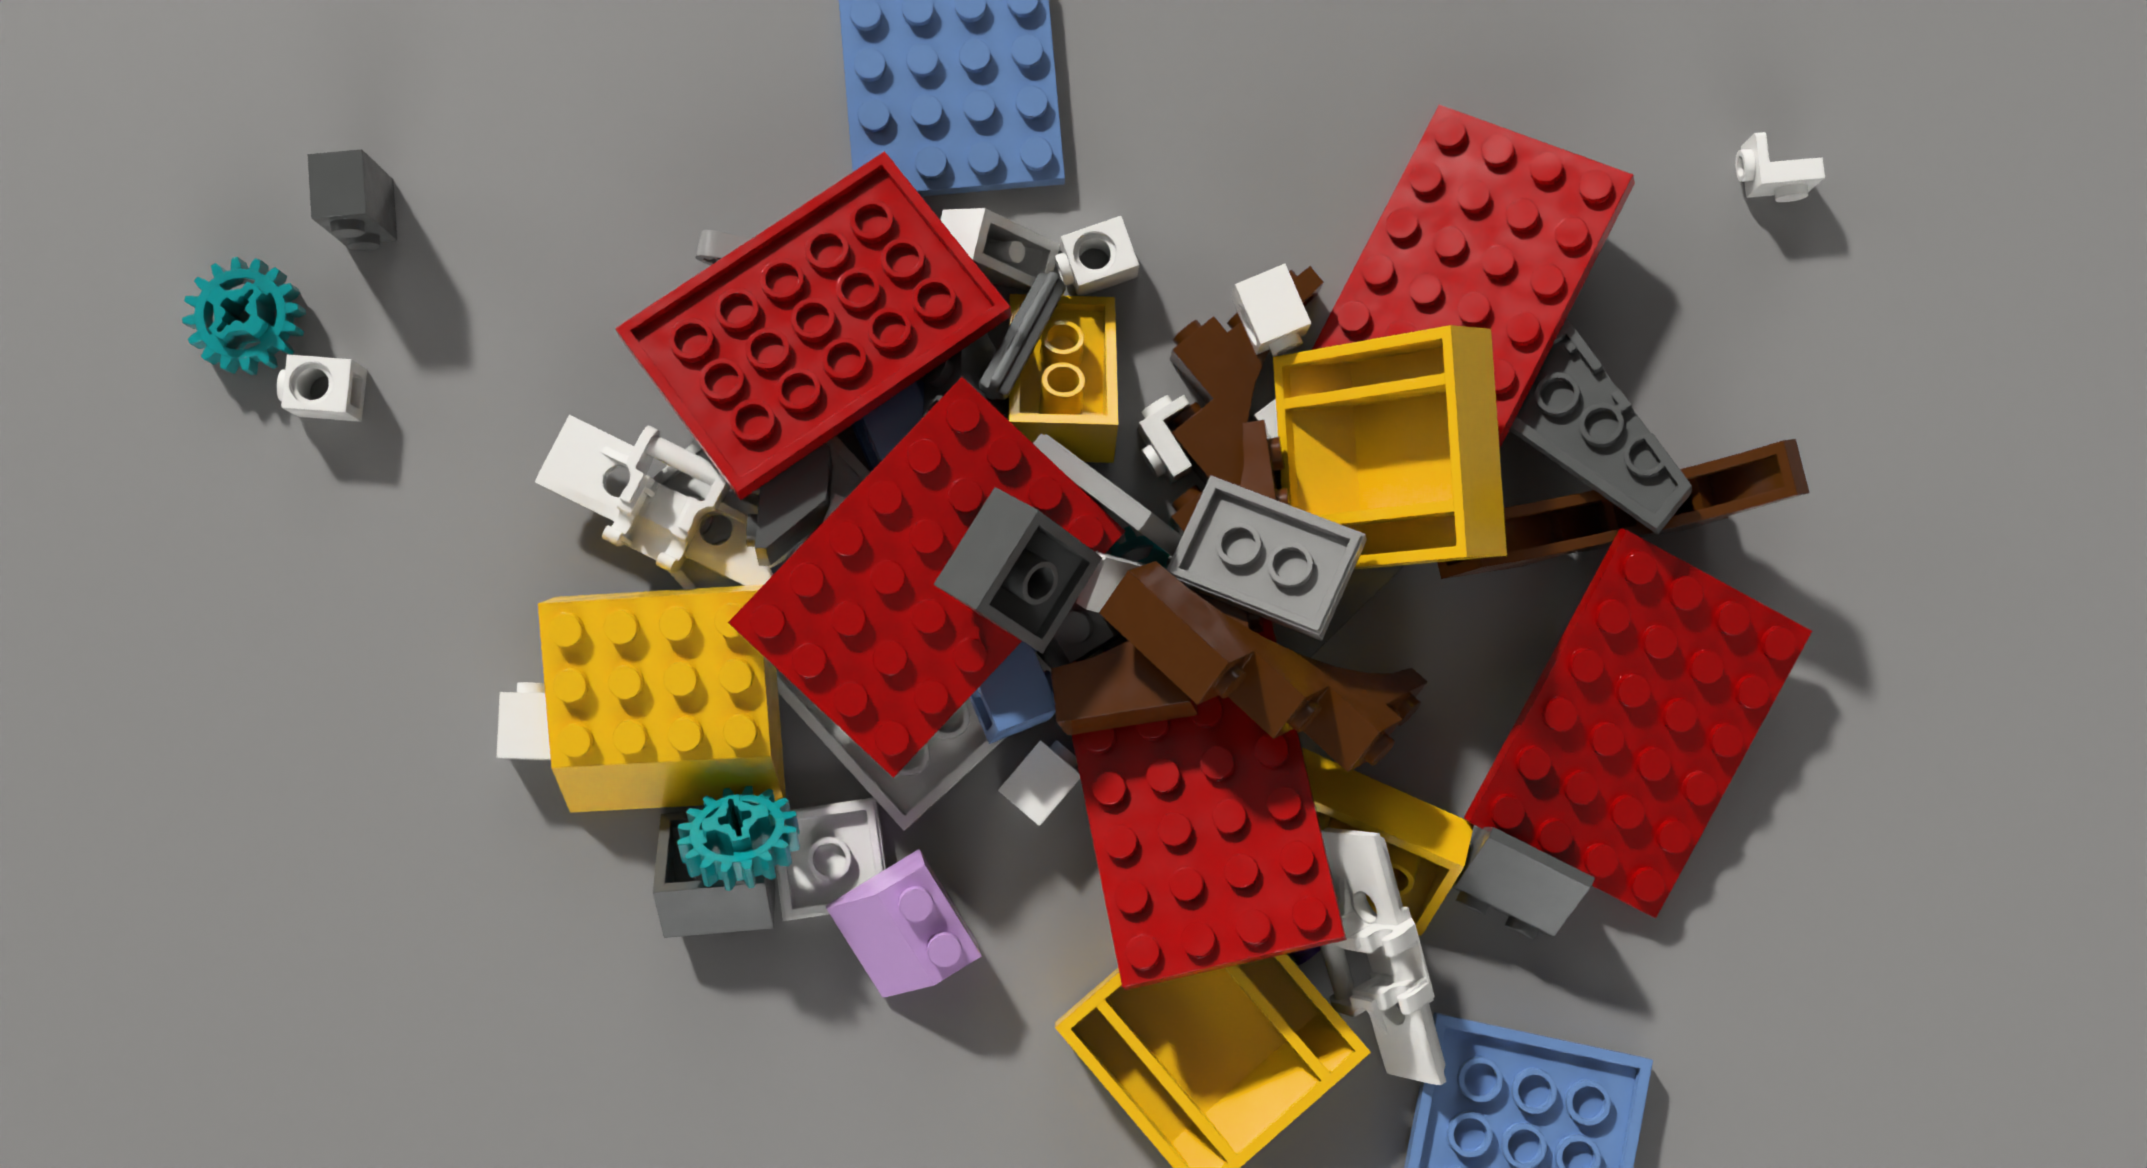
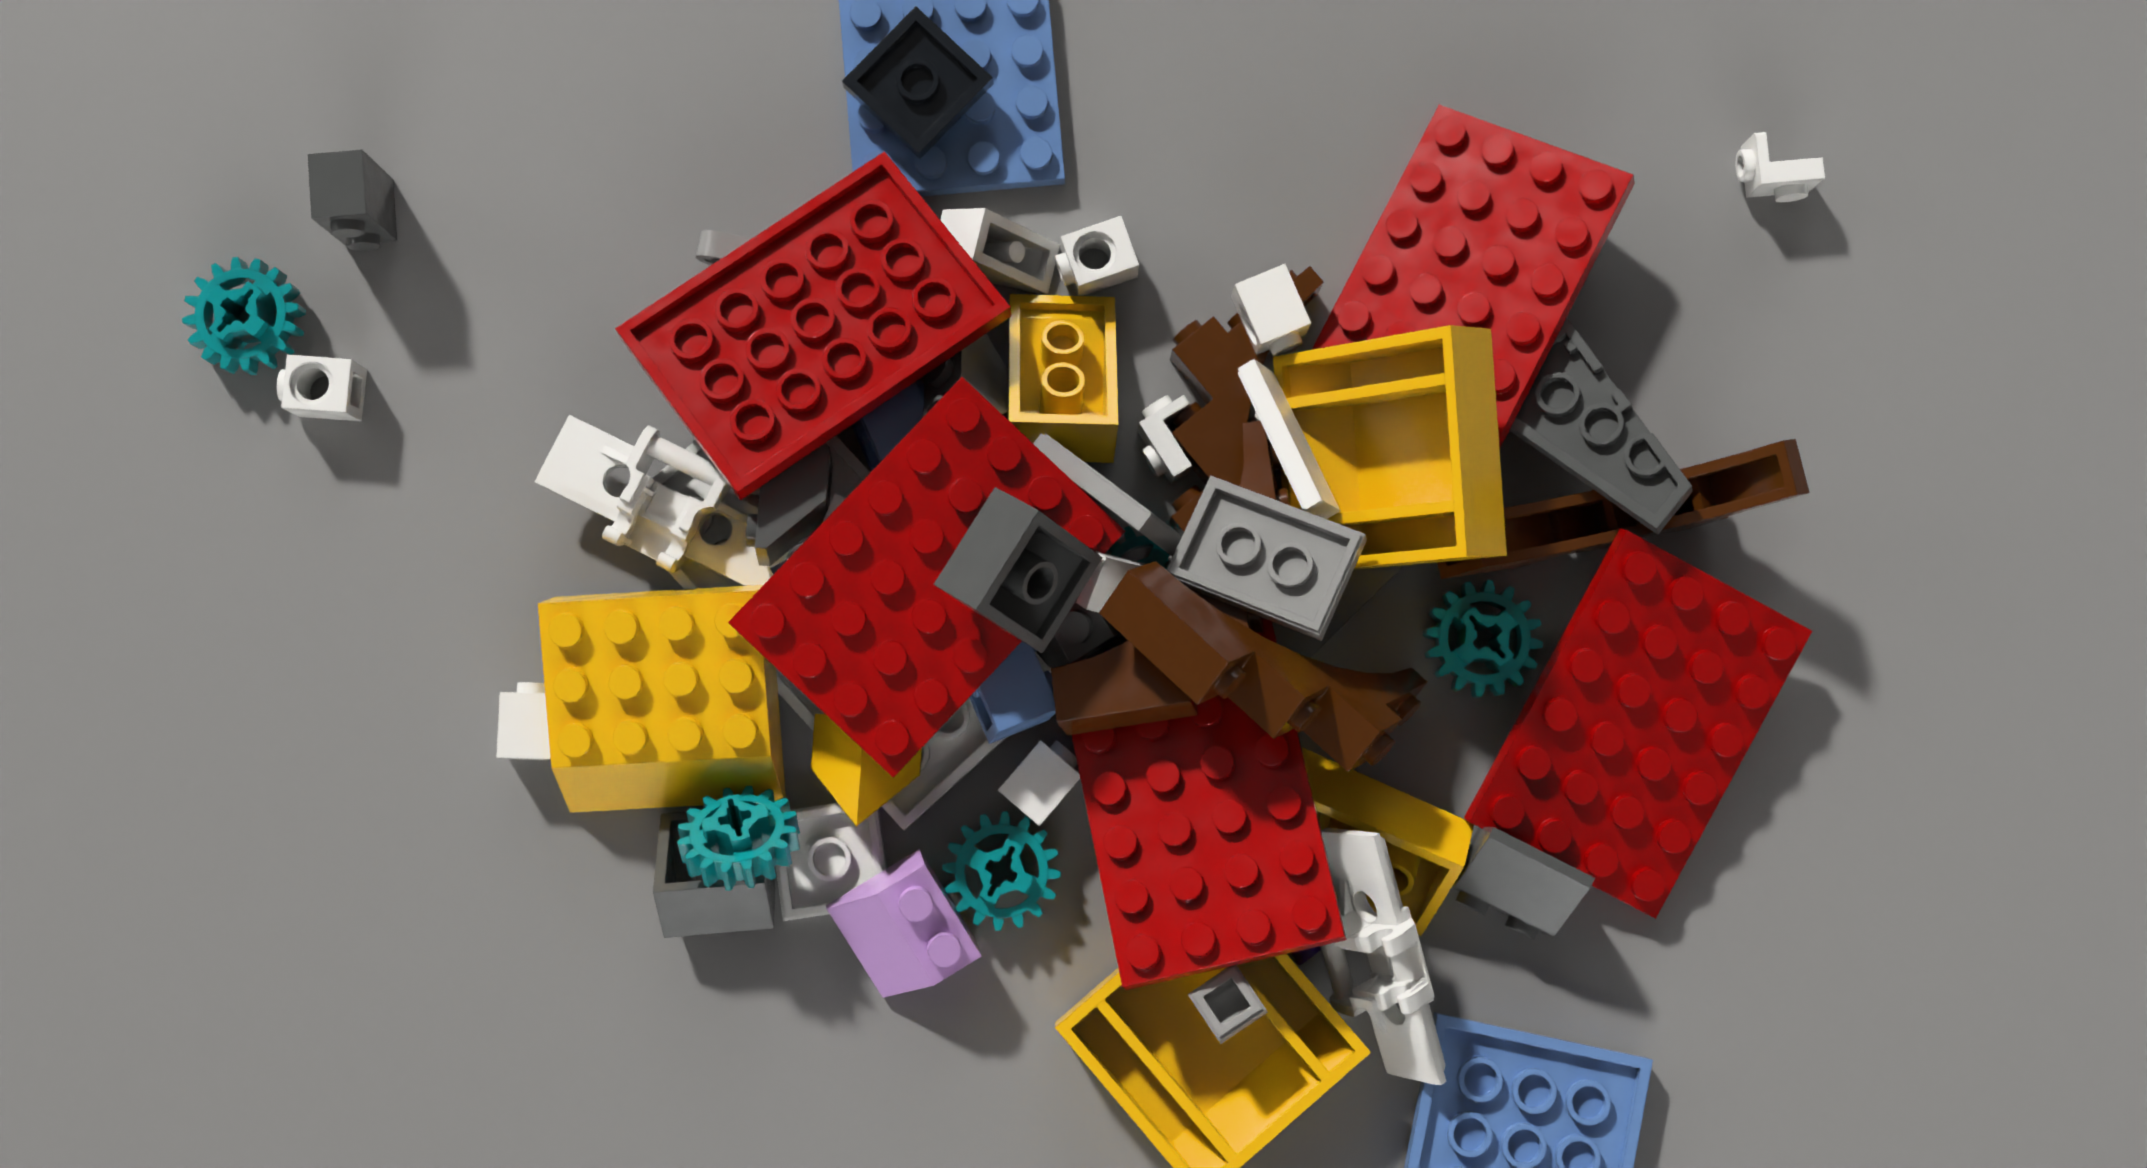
(853, 775): none -> yellow slope
(917, 82): none -> black plate
(978, 859): none -> teal gear
(1022, 336): dark grey axle -> none
(1227, 1003): none -> light grey brick
(1288, 440): none -> white tile
(1469, 619): none -> teal gear

